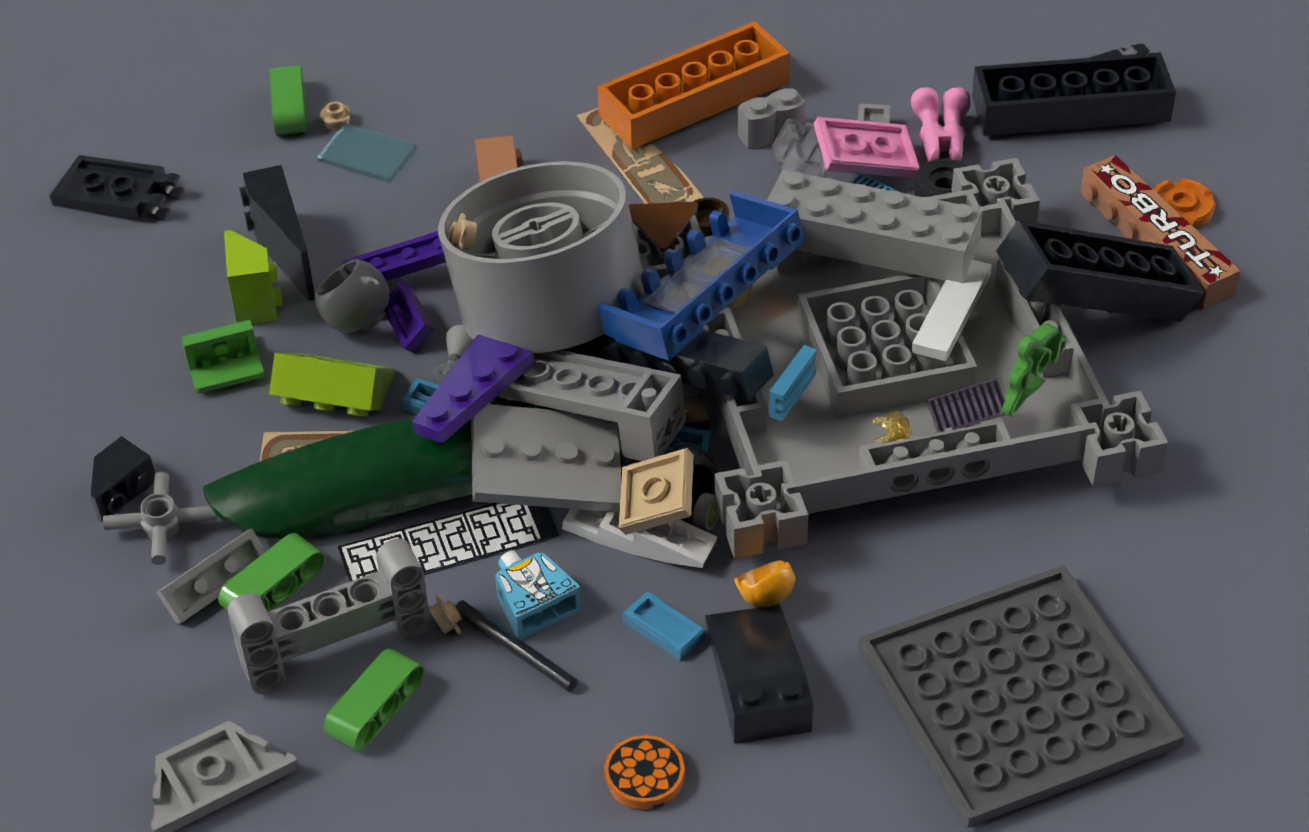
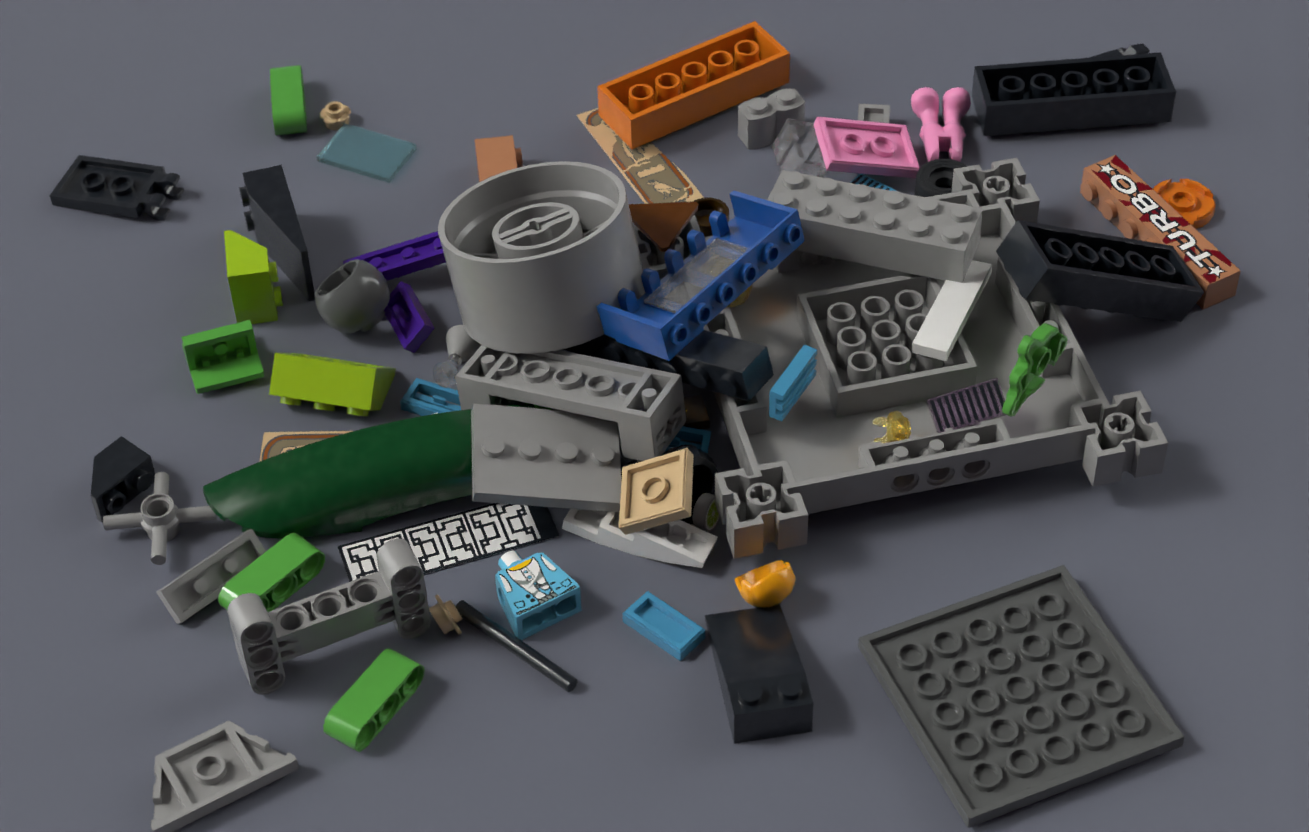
(463, 233): tan plate -> none
(470, 385): dark purple wing -> none
(644, 772): orange tile -> none

